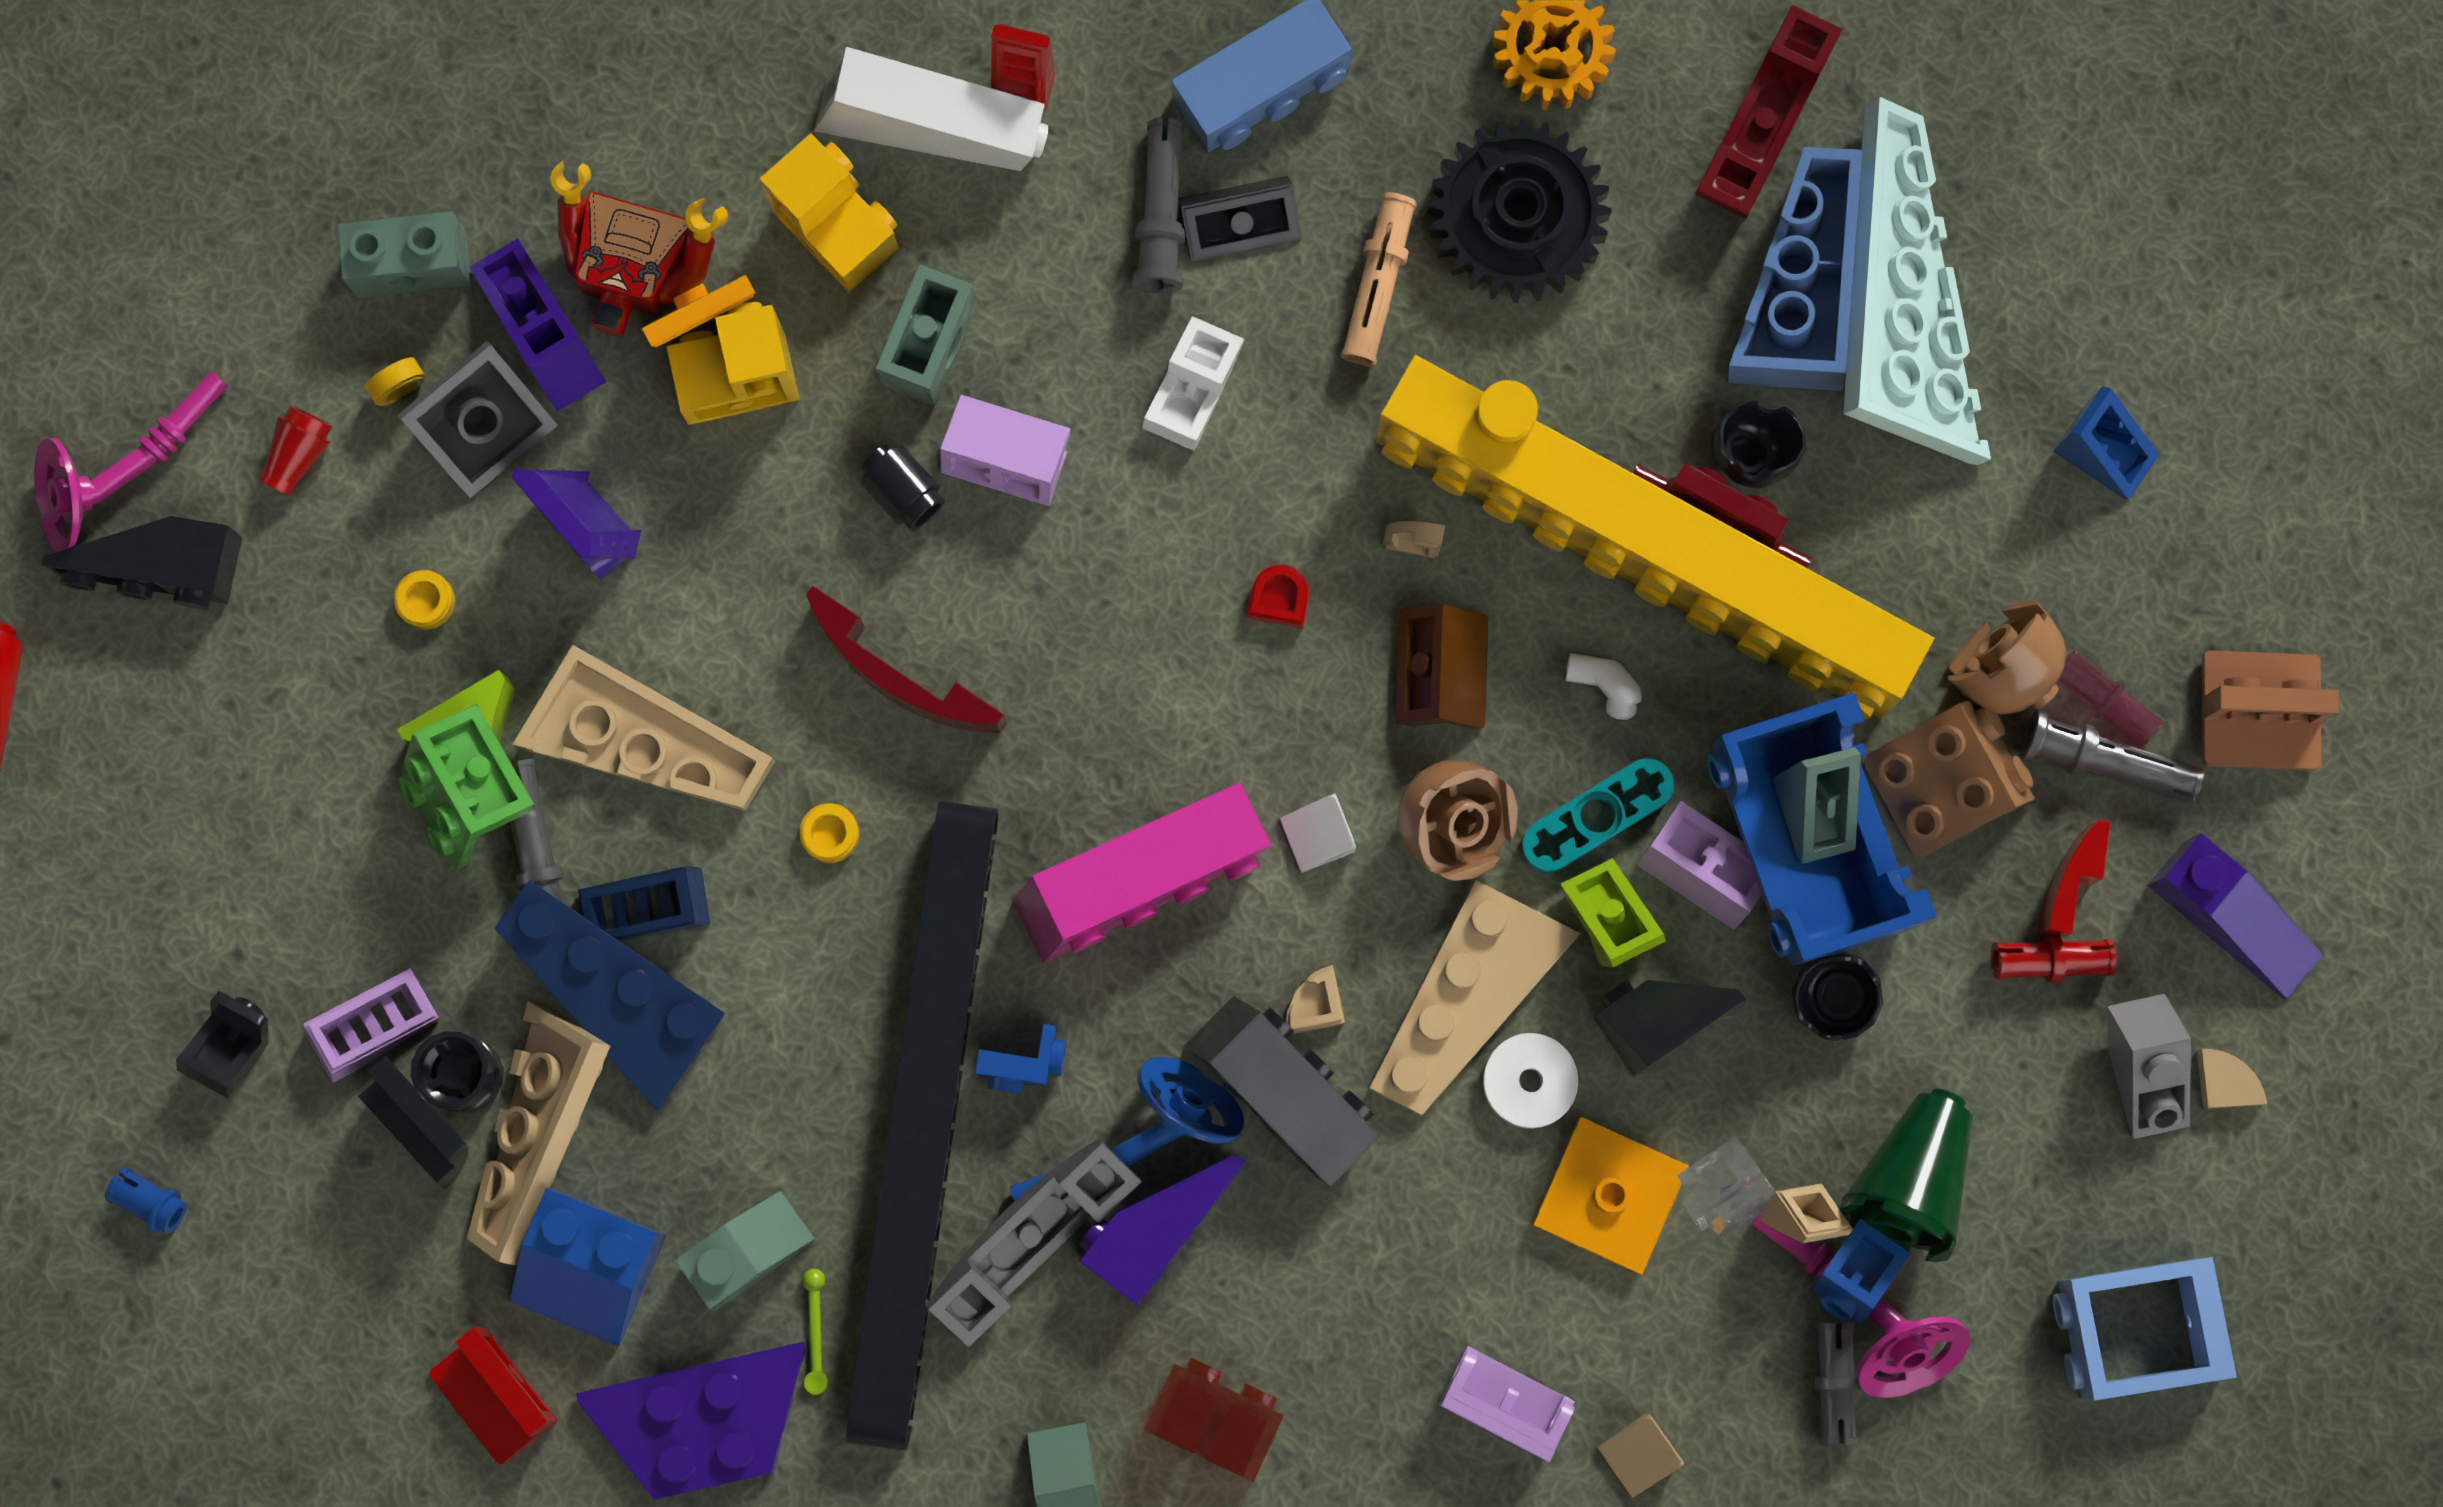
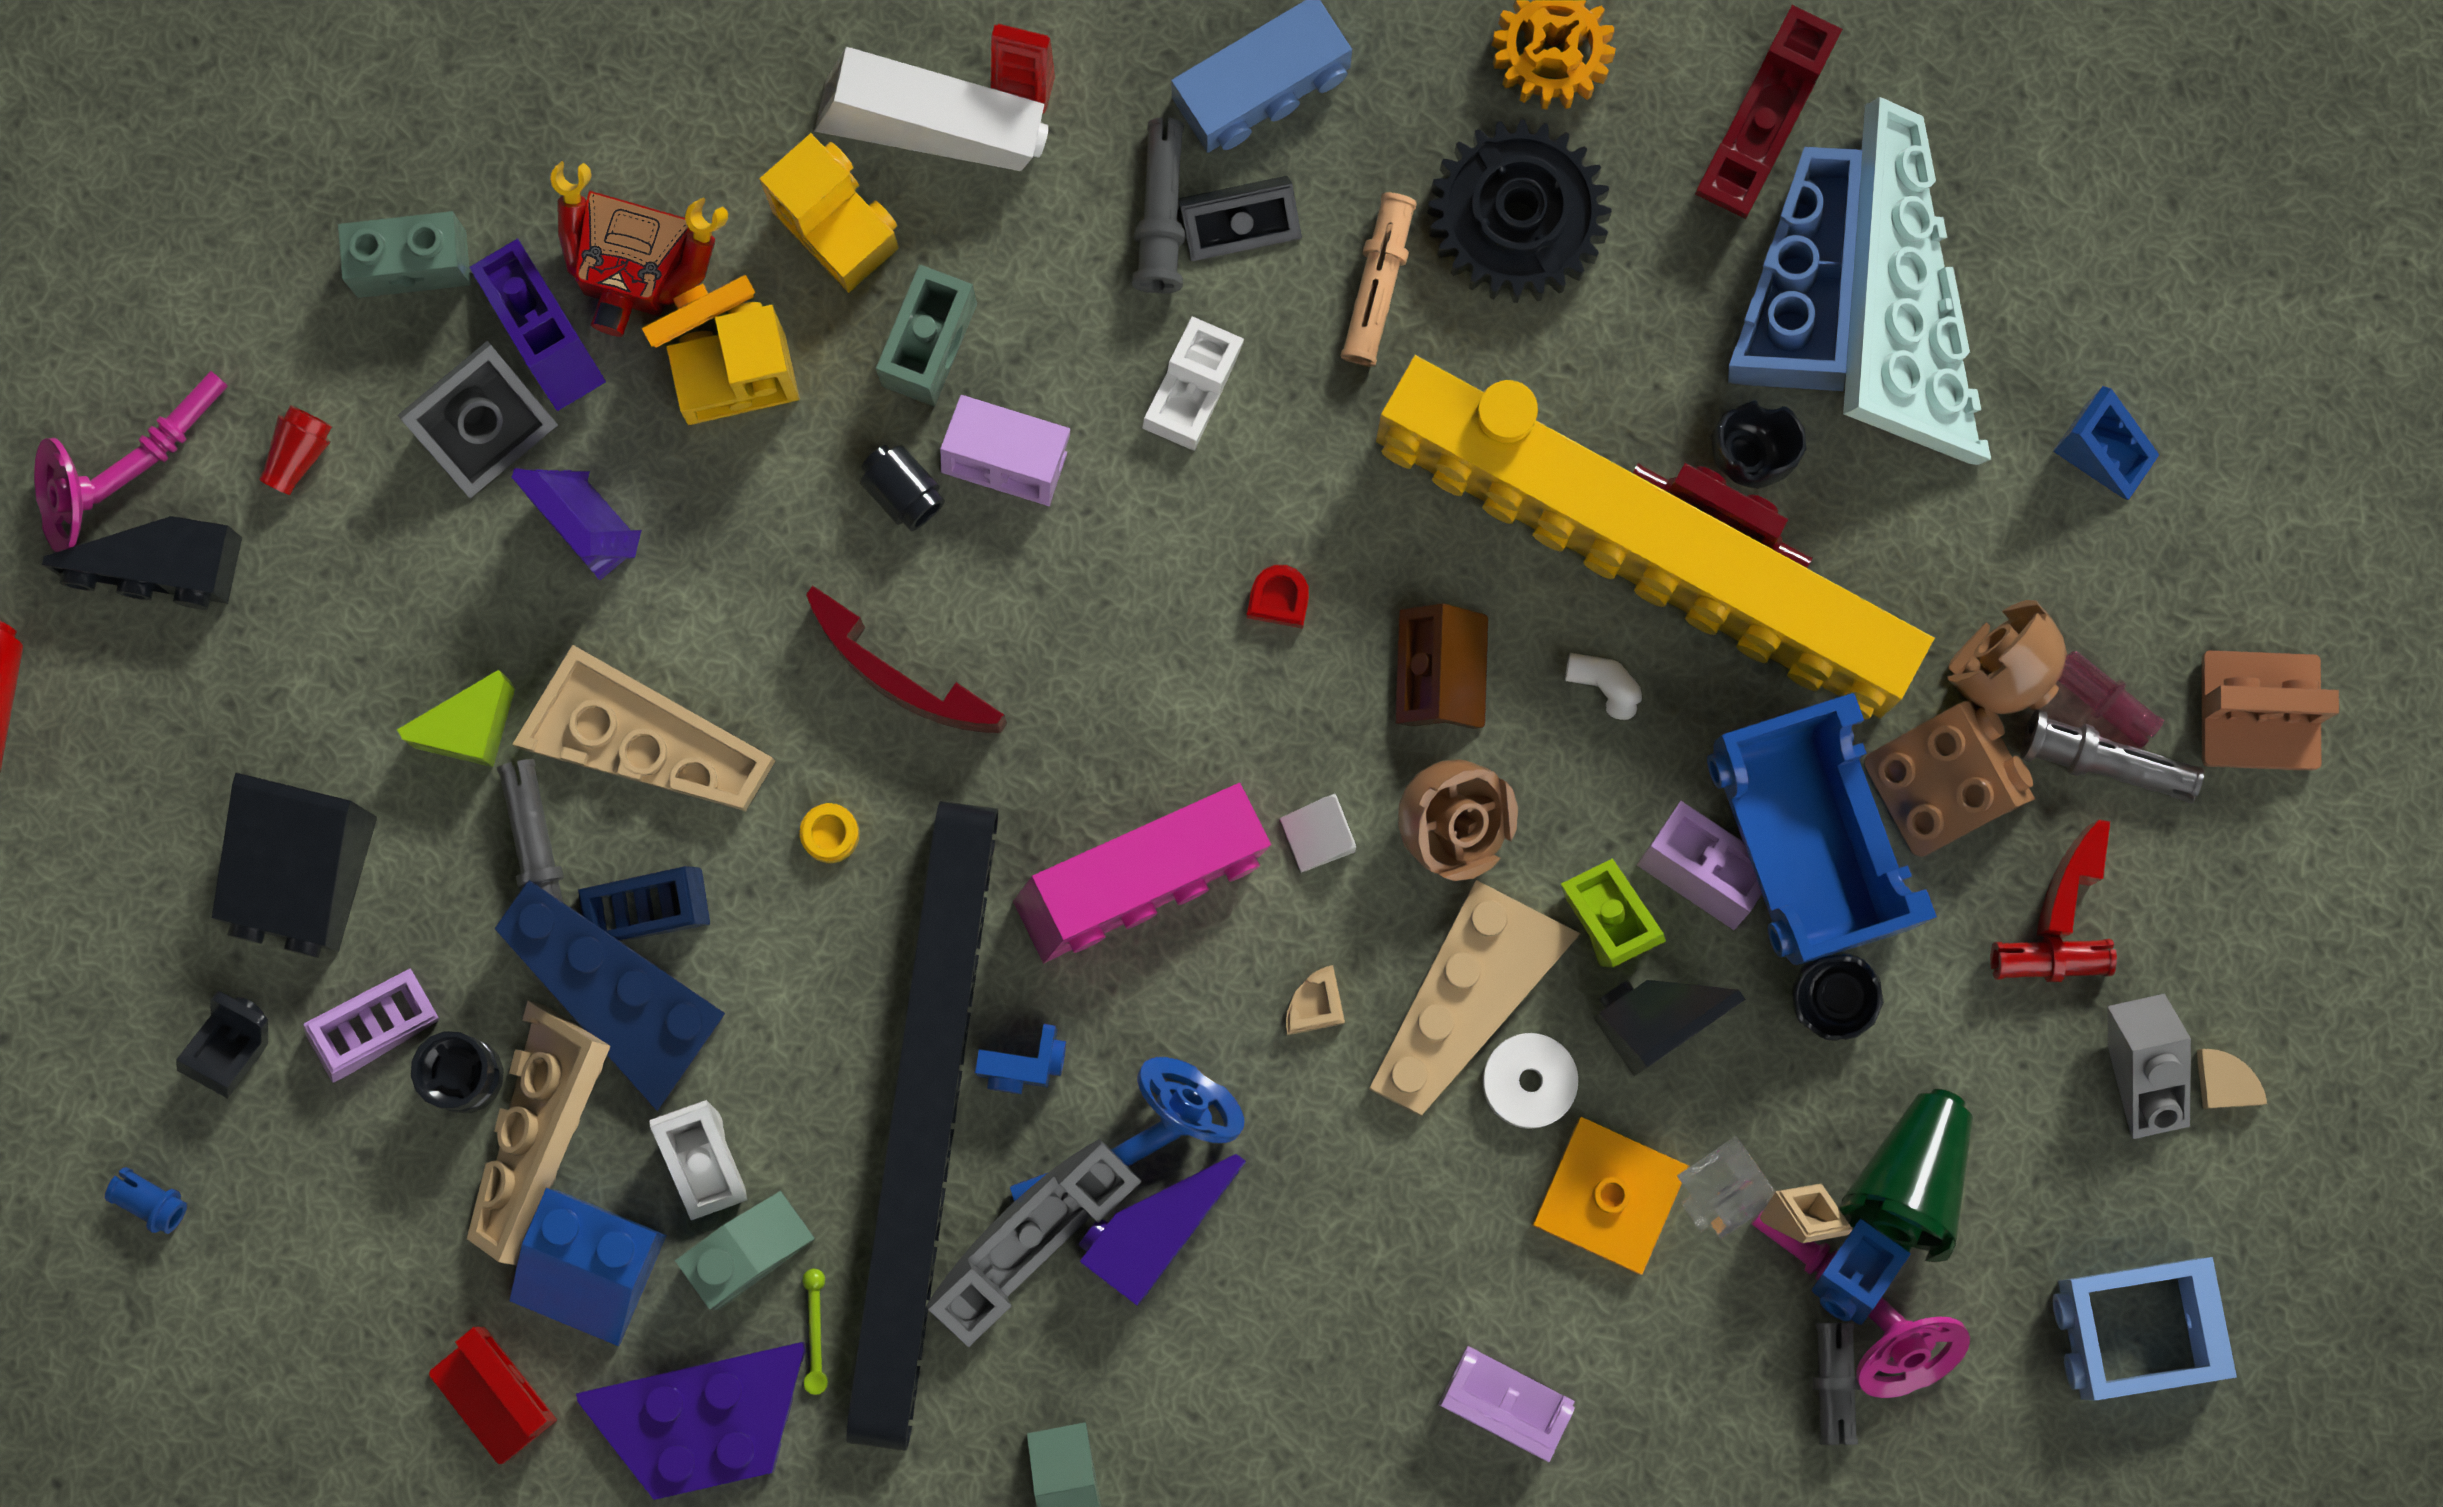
(290, 864): none -> black slope
(395, 381): yellow tile -> none
(415, 1123): black slope -> none
(424, 599): yellow tile -> none
(461, 783): bright green bracket -> none
(699, 1159): none -> white slope
(1214, 1420): clear red piece -> none
(1285, 1088): black wedge -> none
(1424, 541): tan tile -> none
(1640, 1455): tan slope -> none
(1641, 806): teal beam -> none
(1821, 804): sand green slope -> none
(2236, 913): dark purple slope -> none

